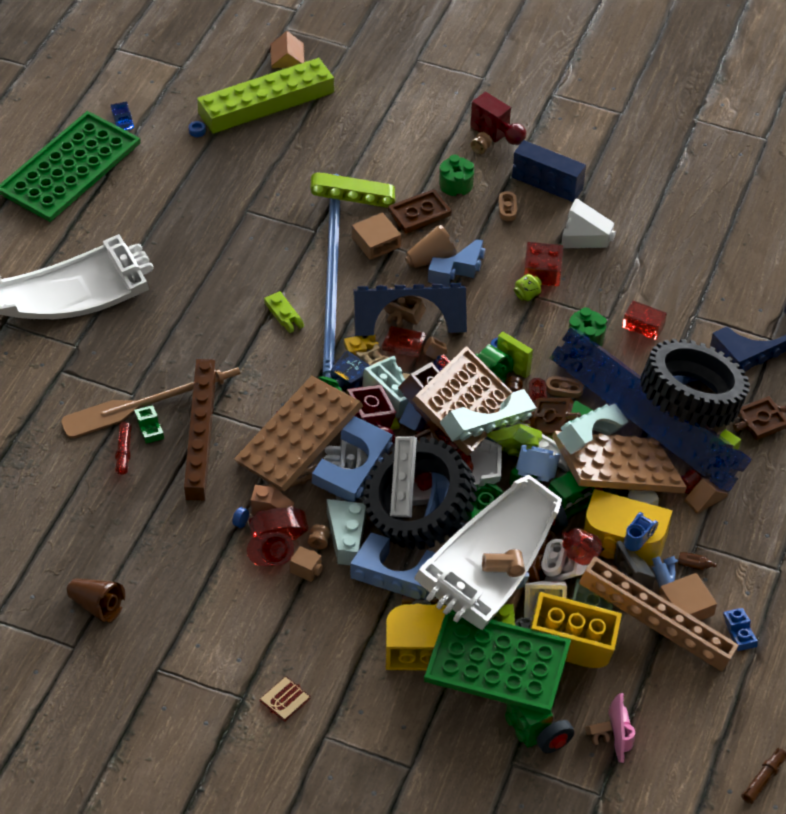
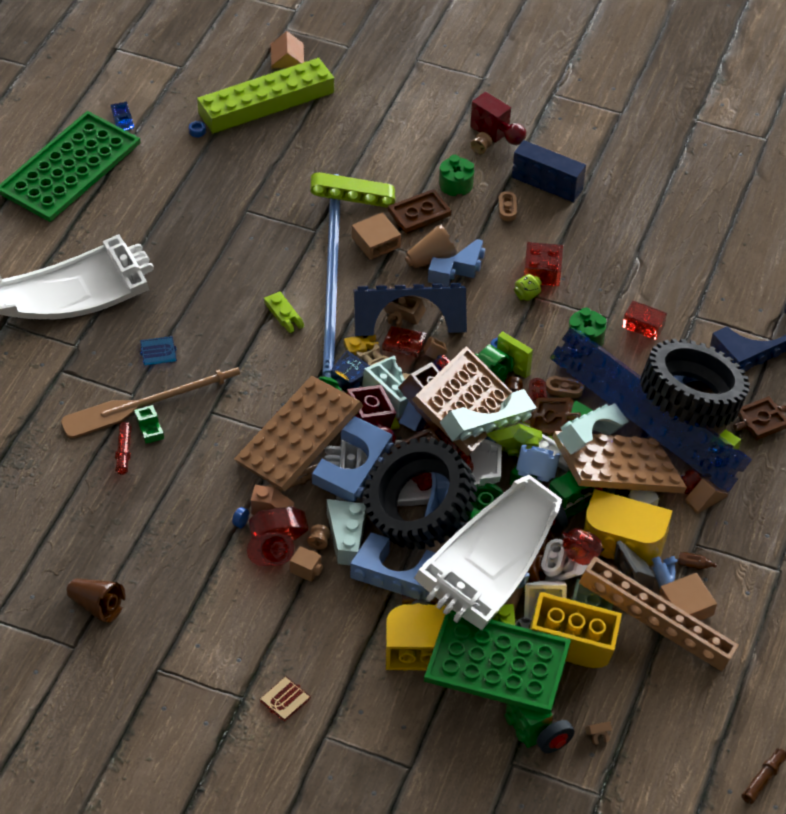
(158, 350): none -> clear blue piece
(200, 430): reddish brown brick -> none
(403, 477): white tile -> none
(510, 562): medium nougat piece -> none
(587, 228): white slope -> none
(621, 727): bright pink panel -> none
(639, 532): blue piece -> none
(739, 629): blue slope -> none

